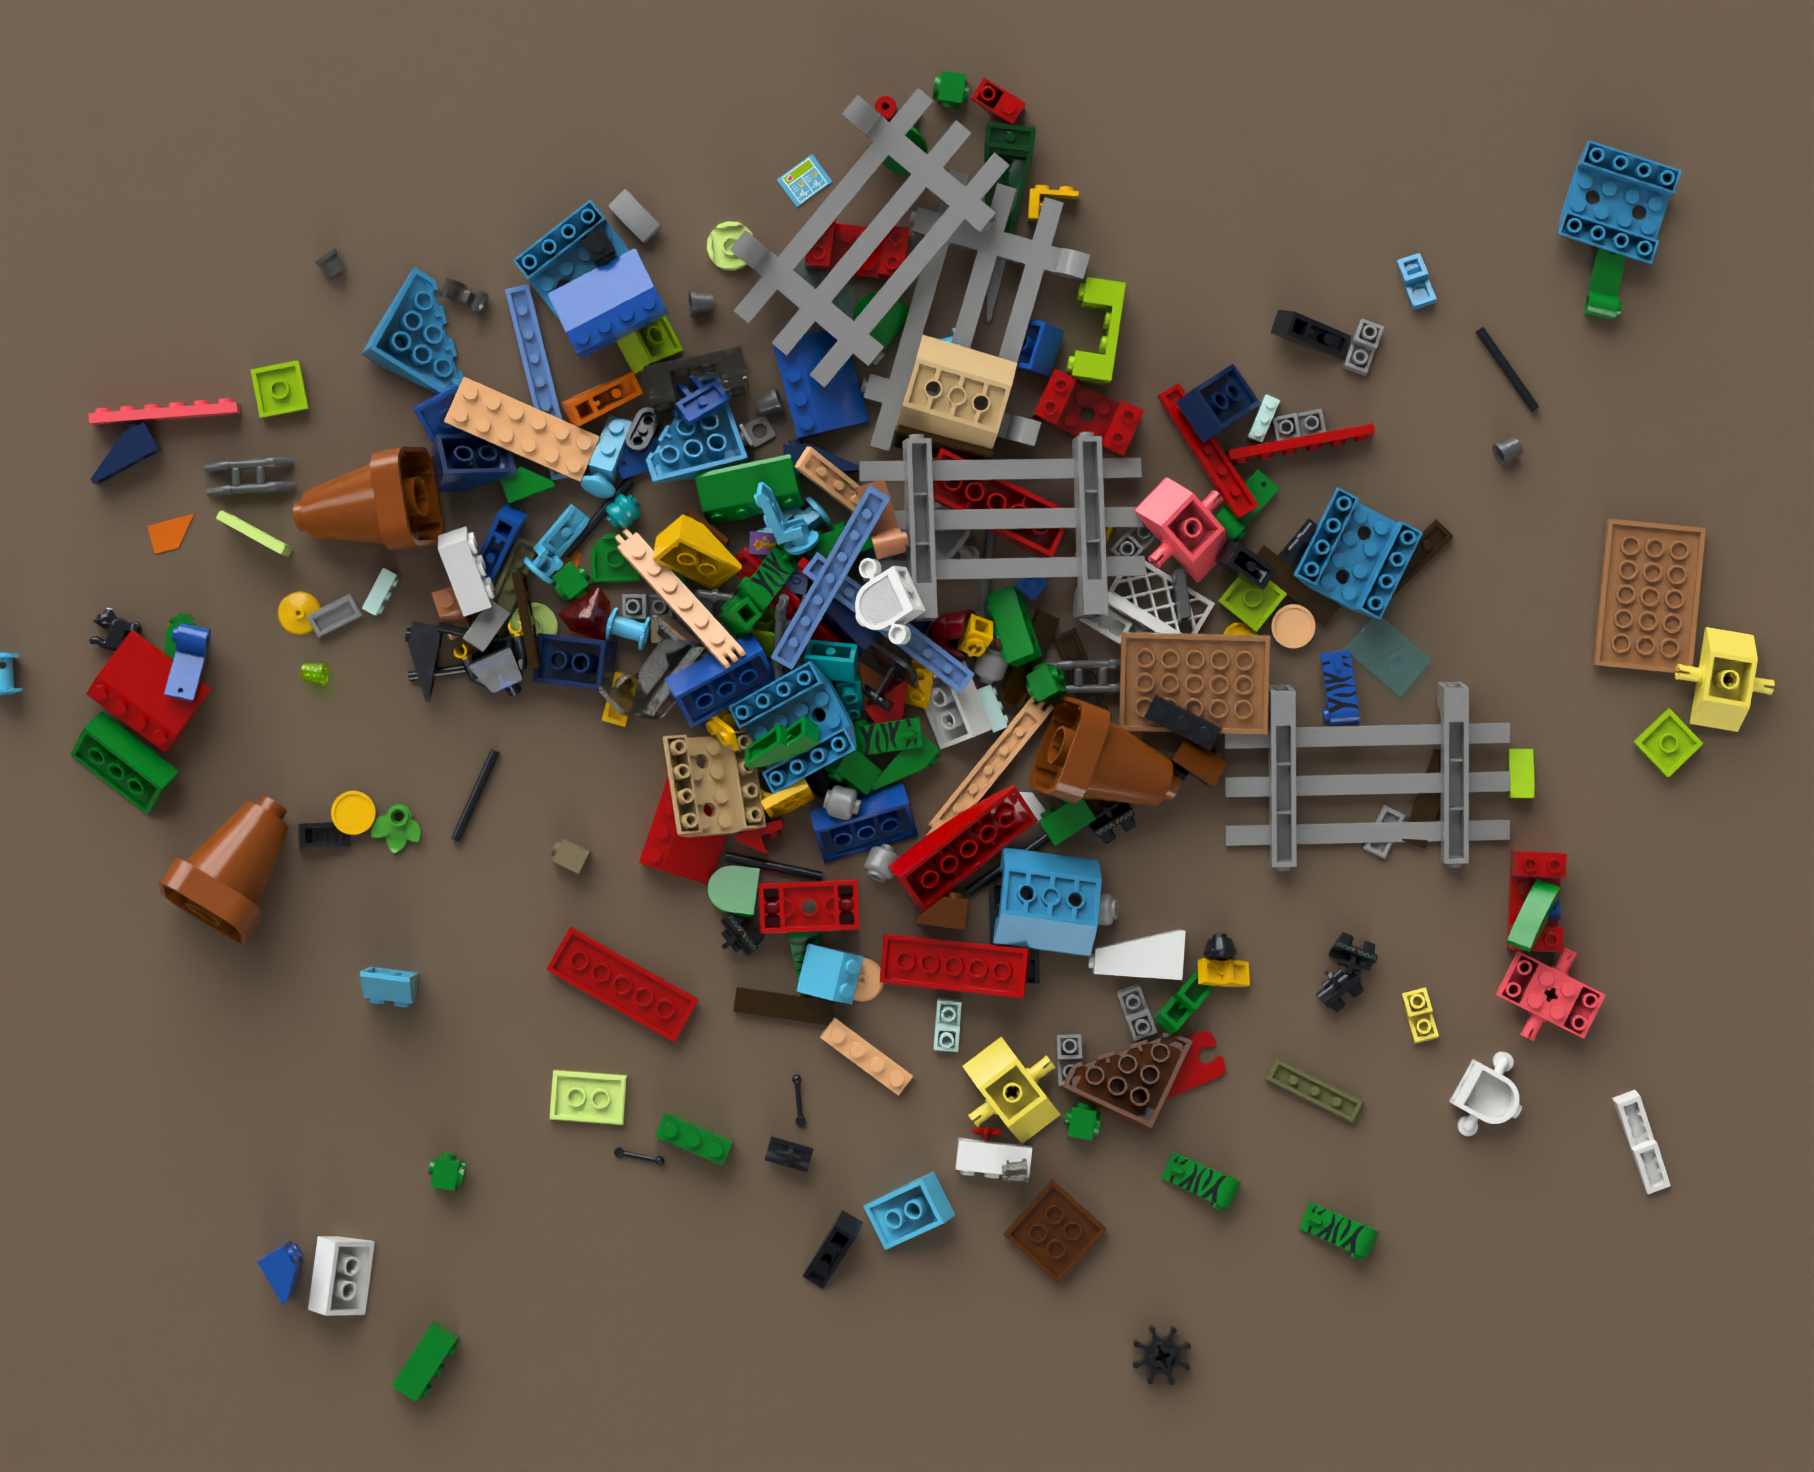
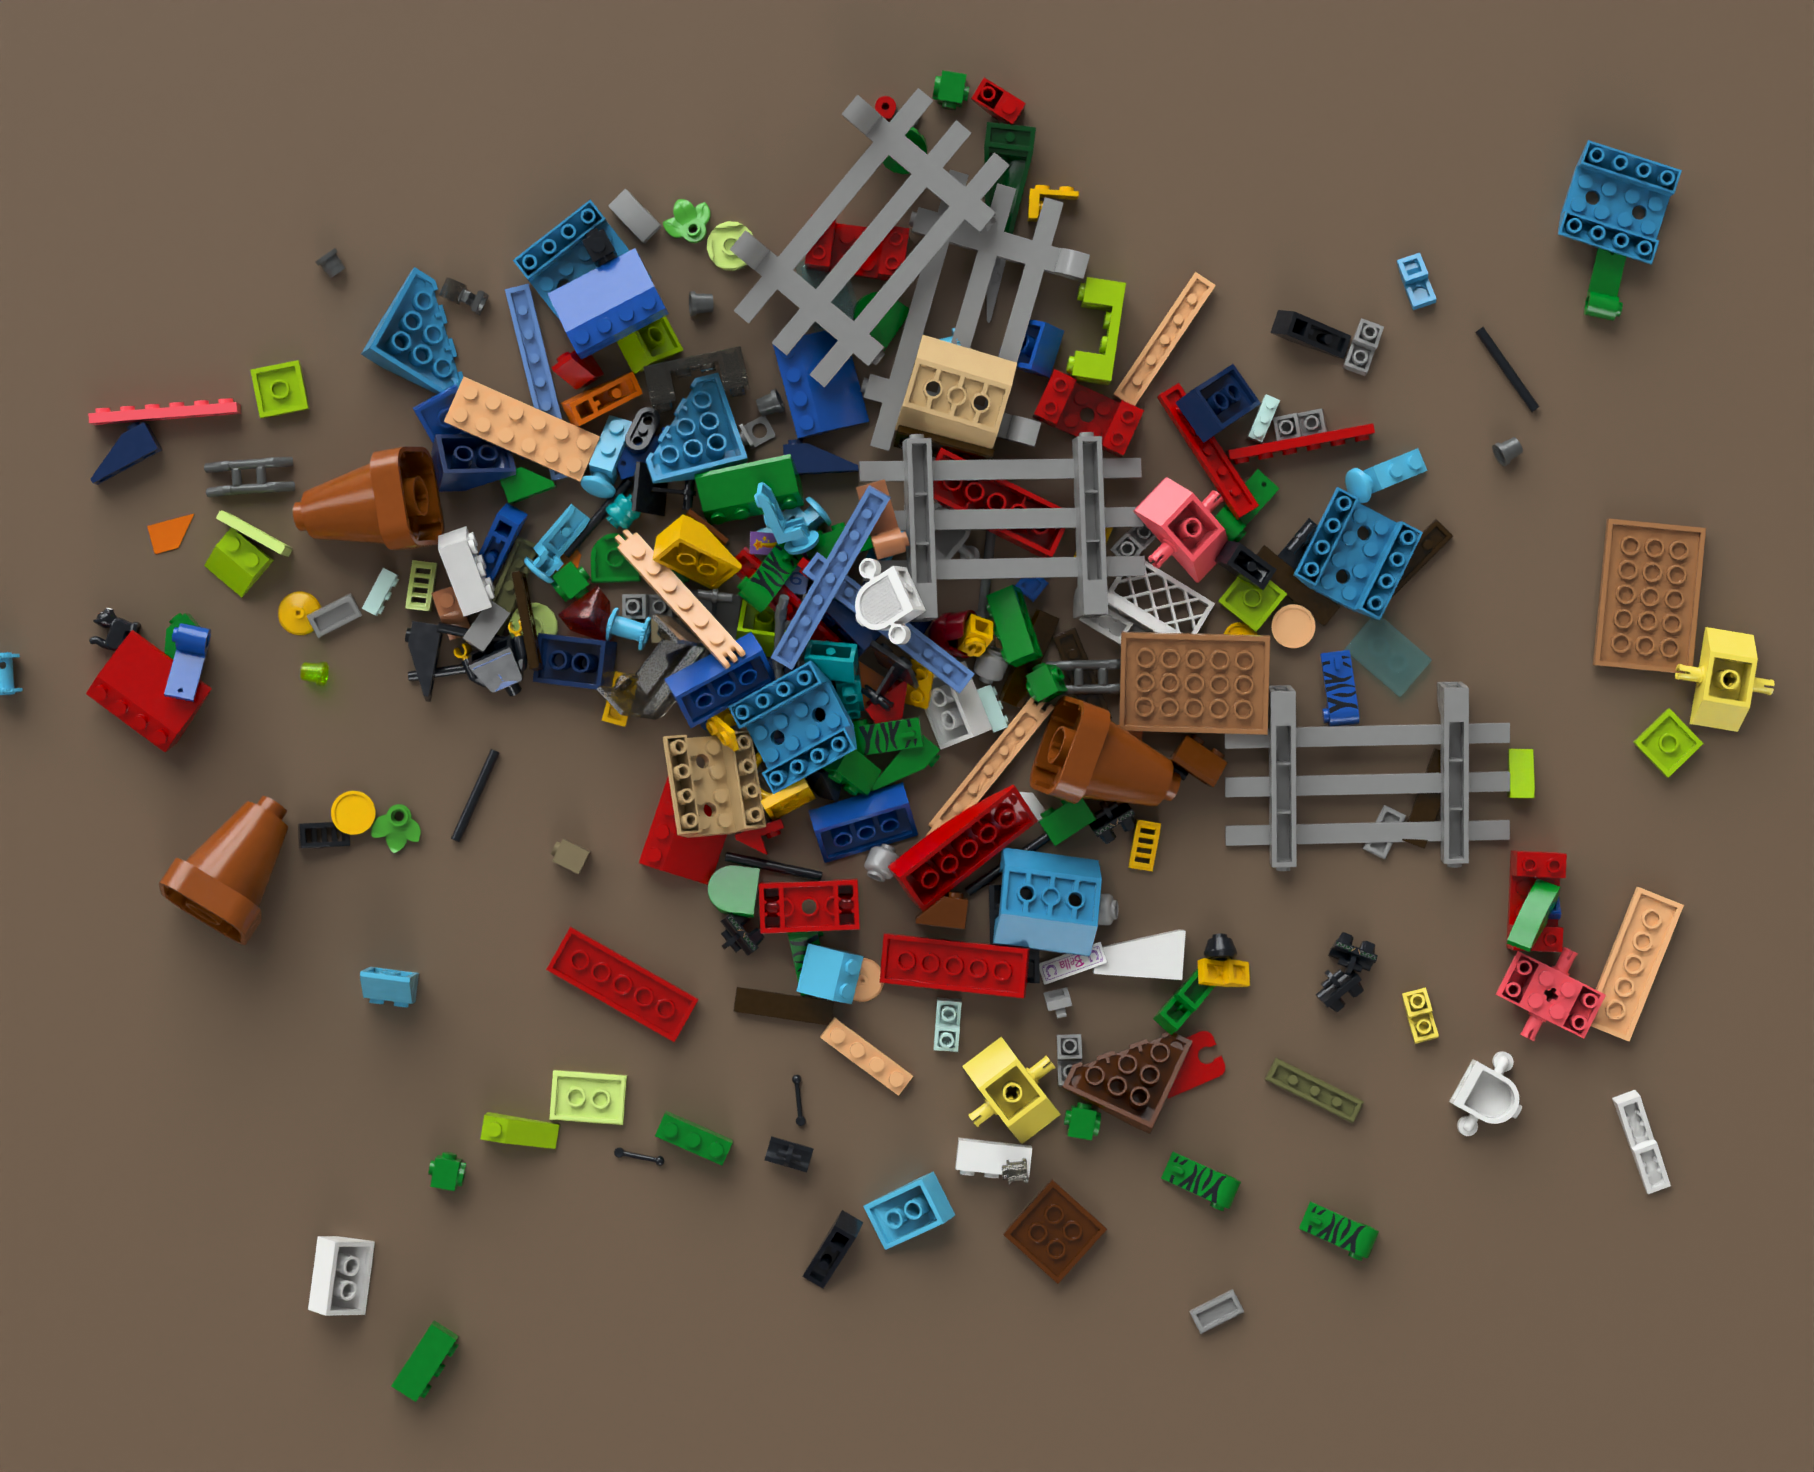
(124, 762): green slope -> none
(238, 561): none -> lime slope
(283, 1269): blue slope -> none
(412, 584): none -> yellowish green slope
(519, 1131): none -> lime slope
(576, 371): none -> red slope
(651, 496): none -> black plate
(687, 217): none -> bright green plate
(701, 402): blue hinge -> none
(739, 615): green brick -> none
(782, 743): green slope -> none
(804, 180): sticker -> none
(828, 478): light nougat plate -> none
(841, 802): light grey head -> none
(986, 1131): red plant -> none
(1057, 1001): none -> light grey tile
(1071, 964): none -> white sticker
(1136, 1012): light grey slope -> none
(1155, 837): none -> yellow slope
(1164, 339): none -> light nougat plate
(1171, 1350): black gear -> none
(1181, 595): dark grey tile -> none
(1183, 722): black plate -> none
(1216, 1311): none -> light grey tile
(1383, 475): none -> medium azure piece
(1635, 961): none -> light nougat plate

